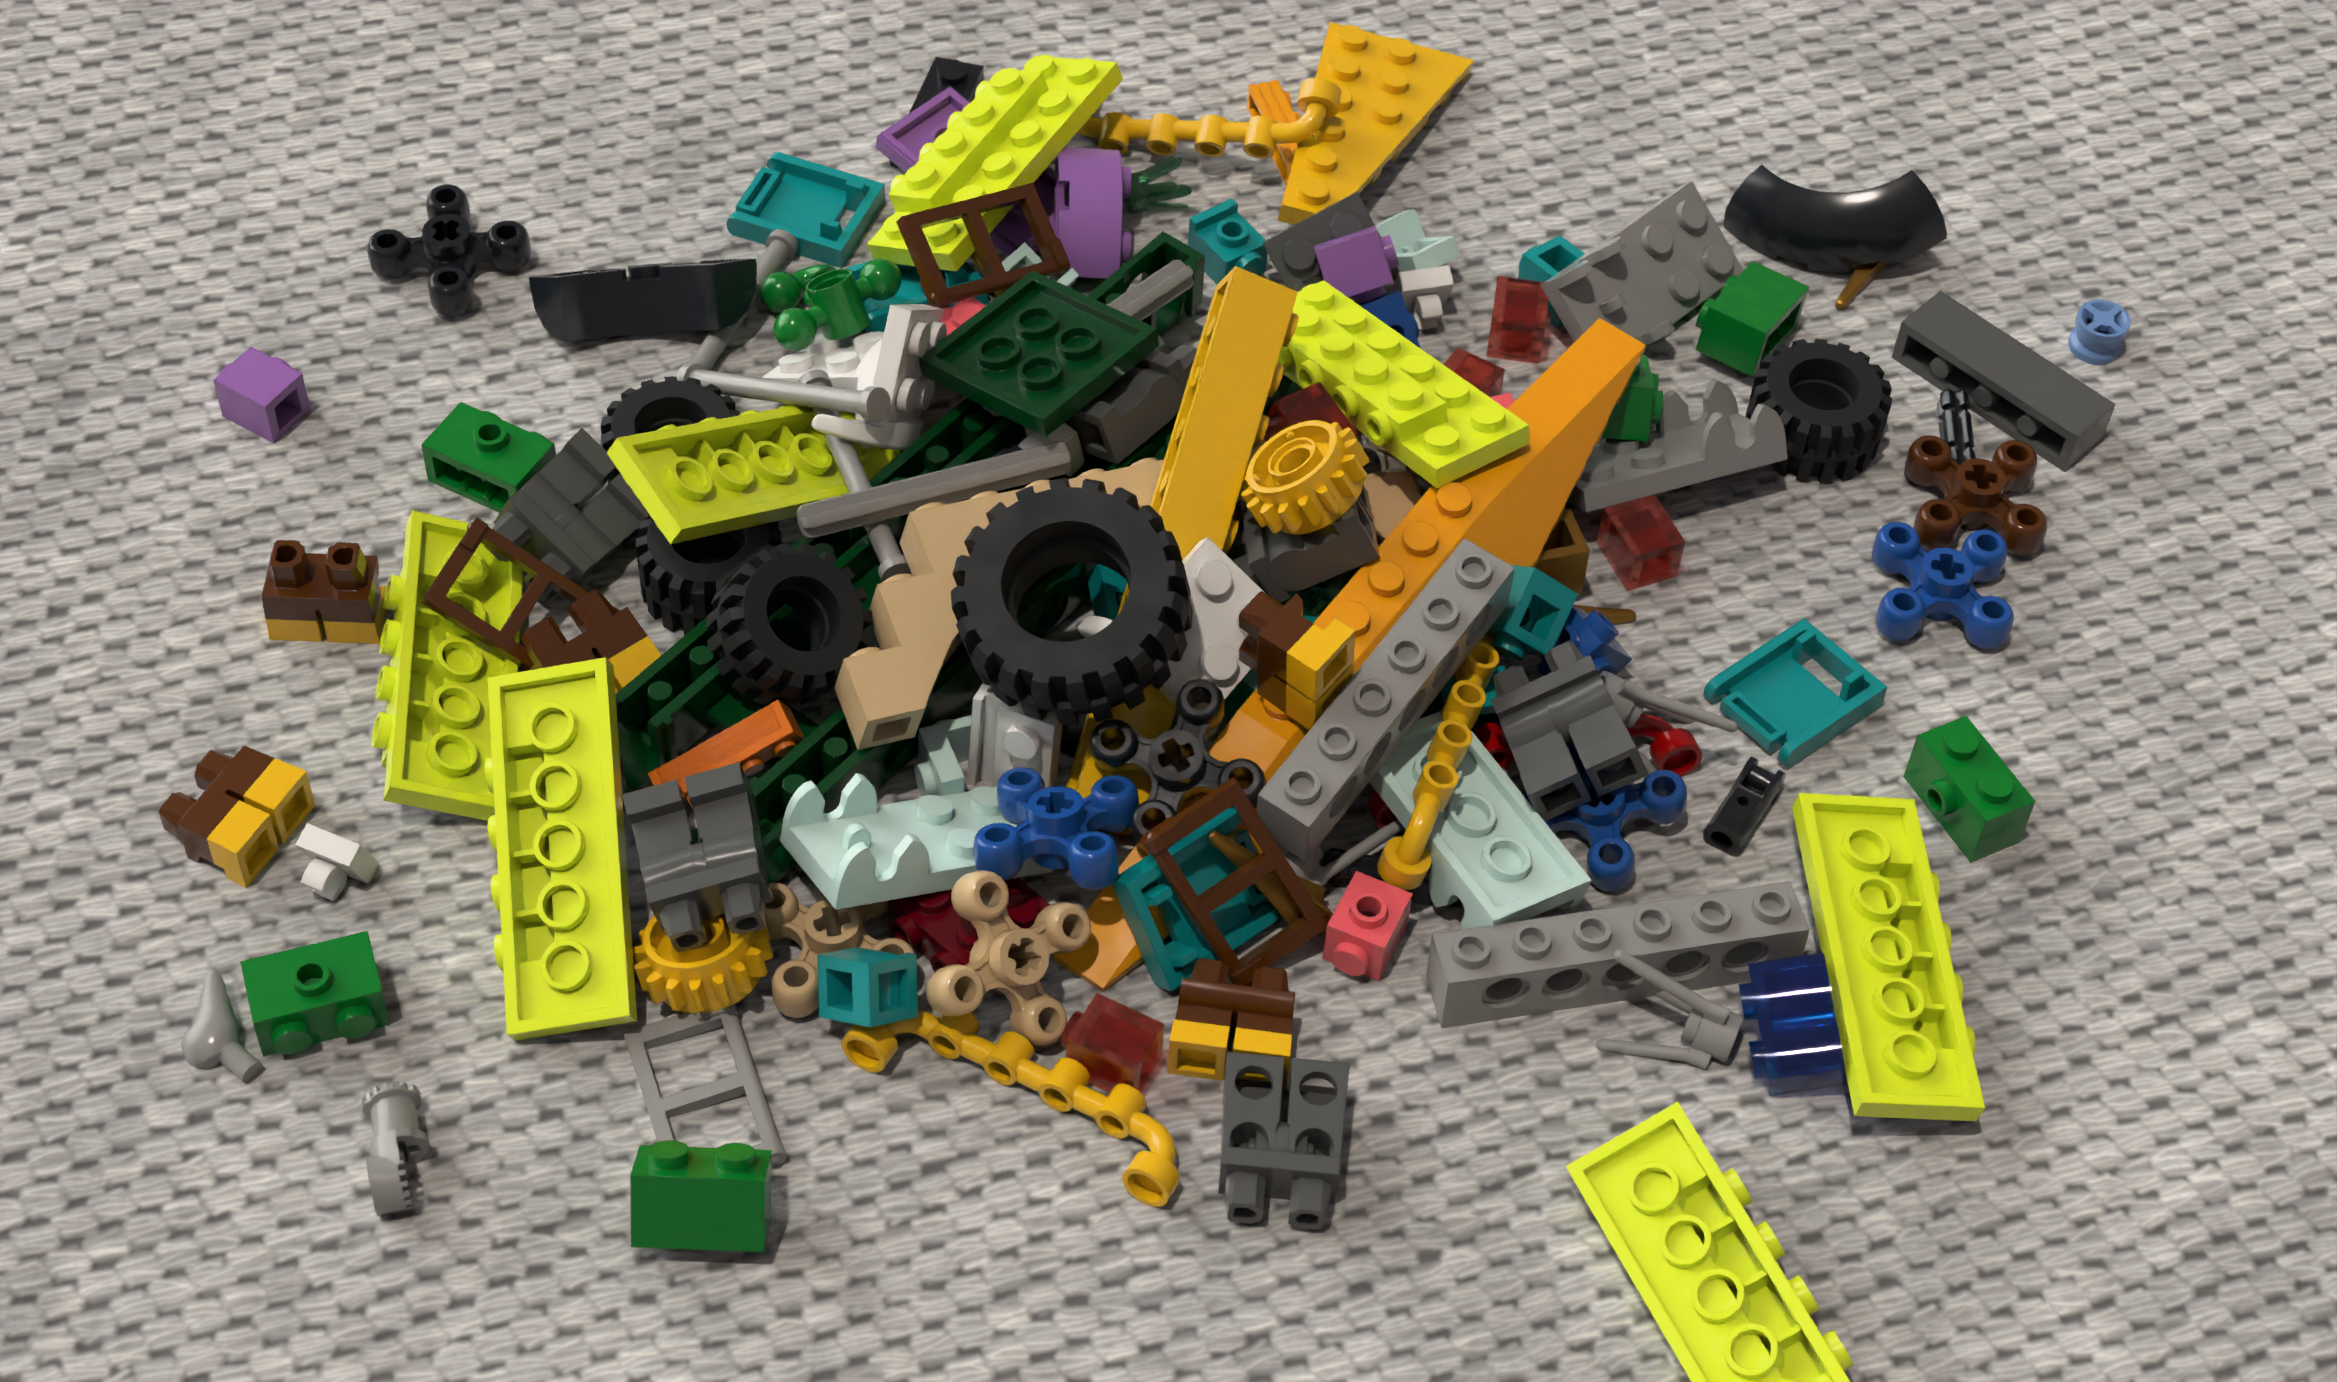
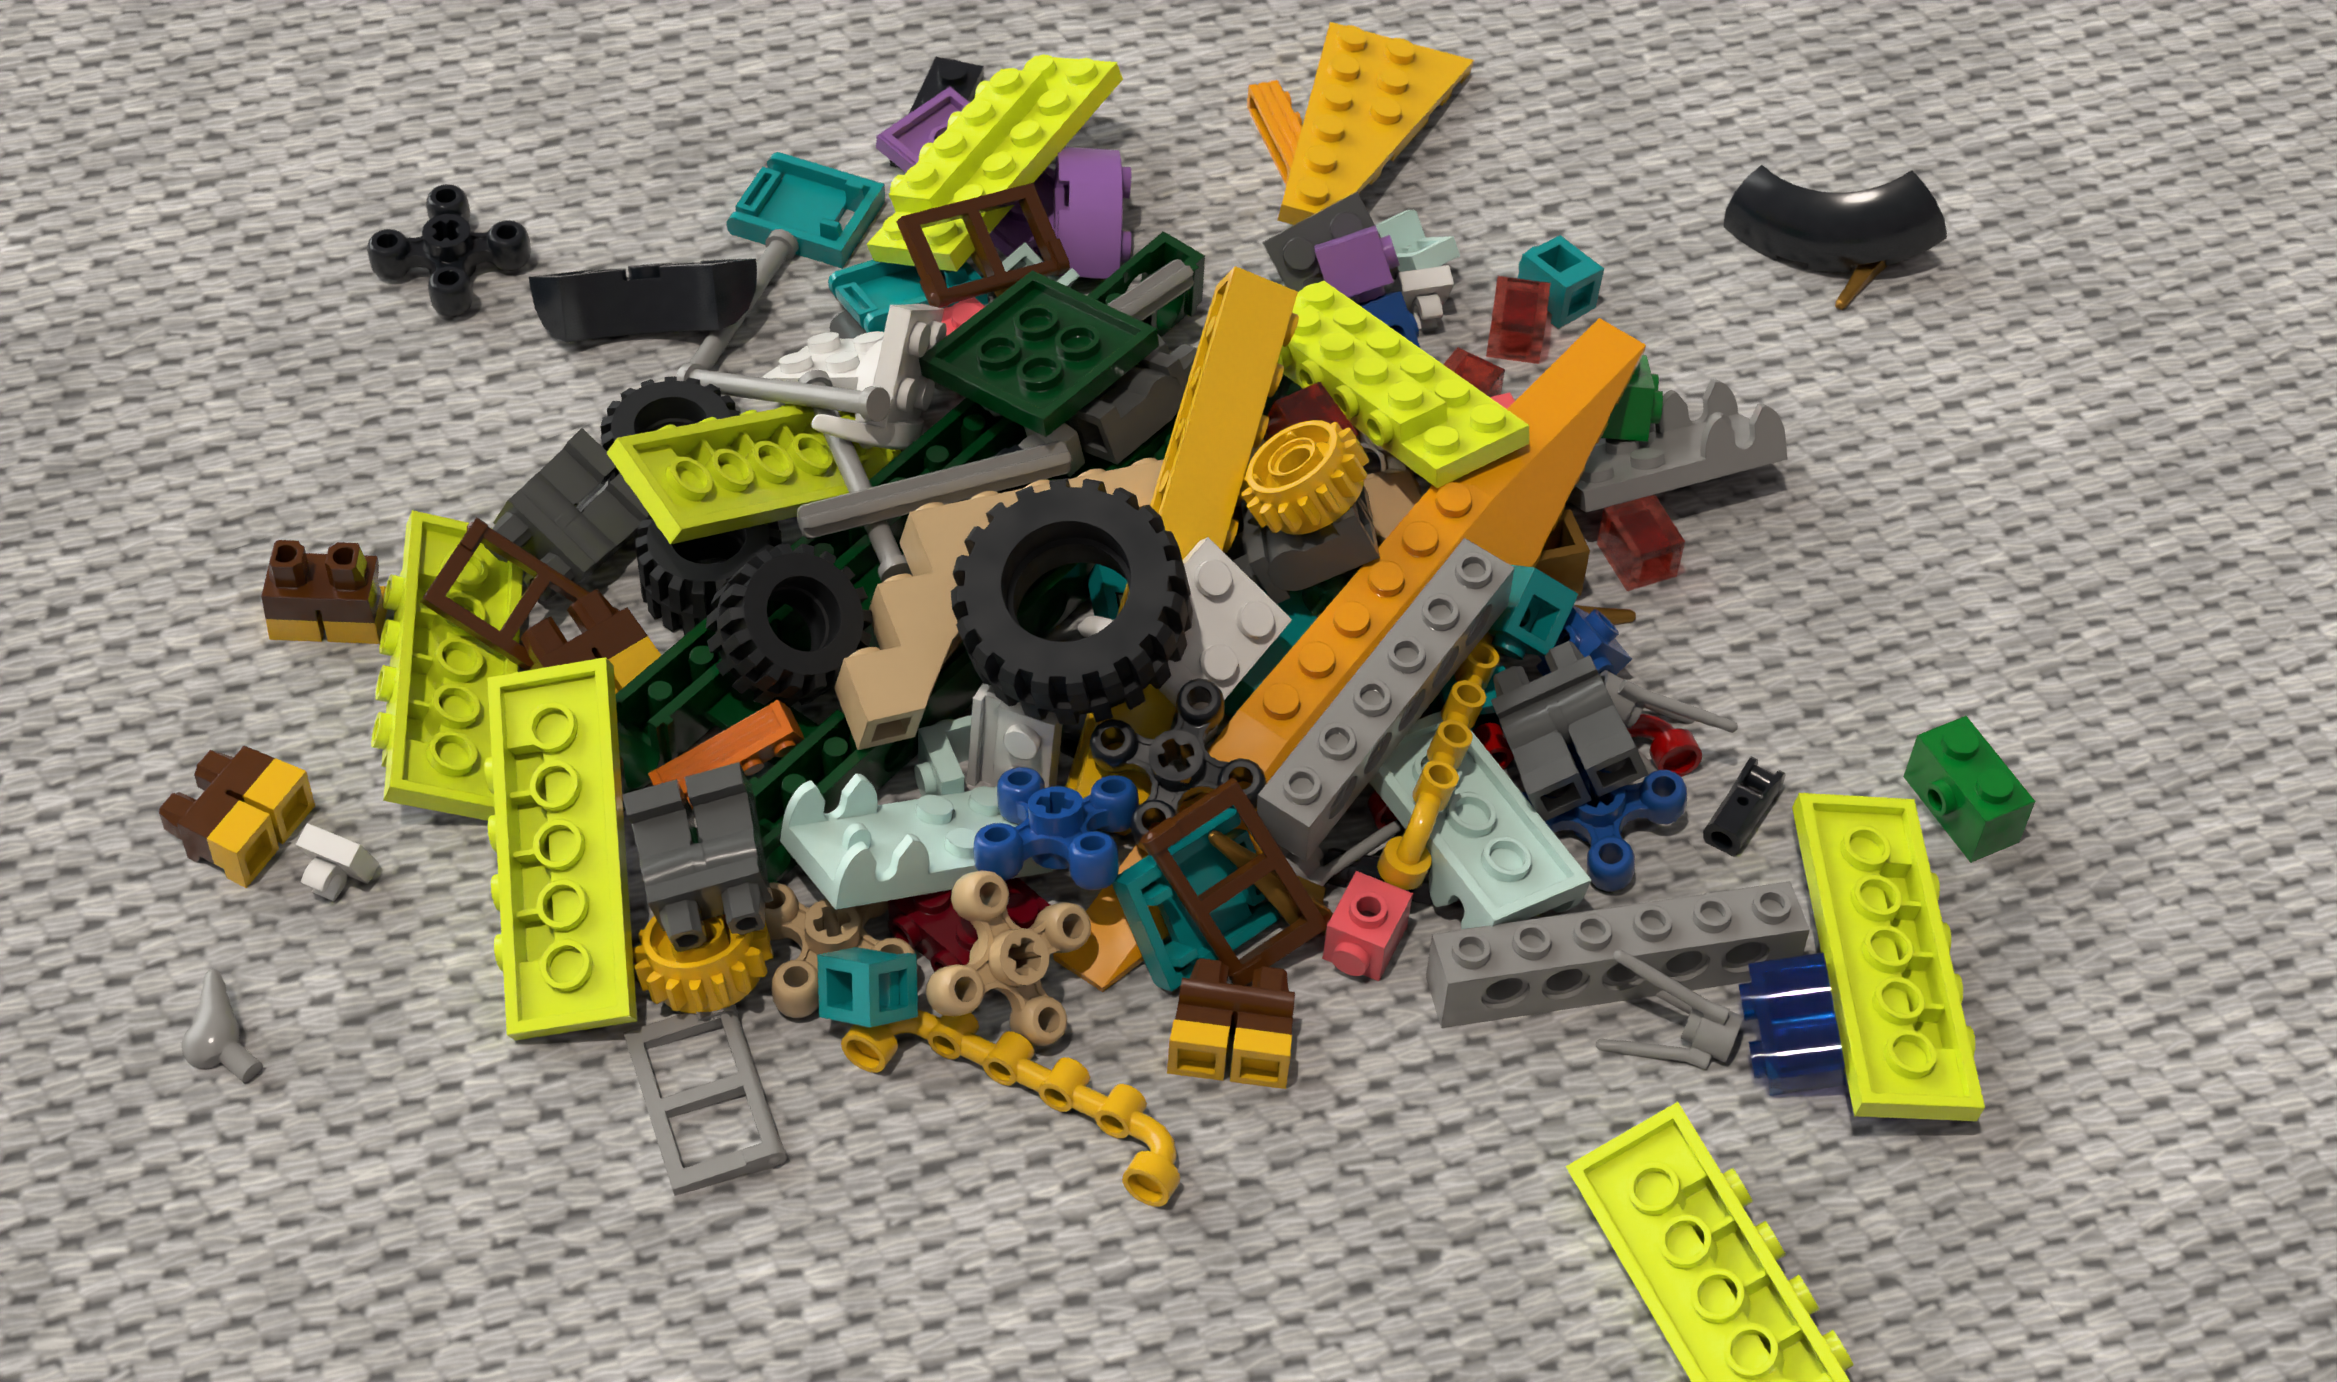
(262, 394): medium lavender brick -> none
(314, 994): green brick -> none
(394, 1145): light grey connector -> none
(483, 456): green brick -> none
(701, 1197): green brick -> none
(832, 300): green piece -> none
(1114, 1043): clear red brick -> none
(1148, 195): clear green piece -> none
(1226, 241): teal brick -> none
(1277, 1158): dark grey hips -> none
(1294, 659): hips -> none
(1316, 99): yellow bar -> none
(1647, 271): light grey hinge -> none
(1750, 317): green brick -> none
(1786, 704): teal container -> none
(1828, 405): black tyre -> none
(1942, 585): blue gear -> none
(1956, 424): black axle -> none
(1975, 494): reddish brown gear -> none
(2003, 380): dark grey brick -> none
(2099, 332): medium blue wheel -> none

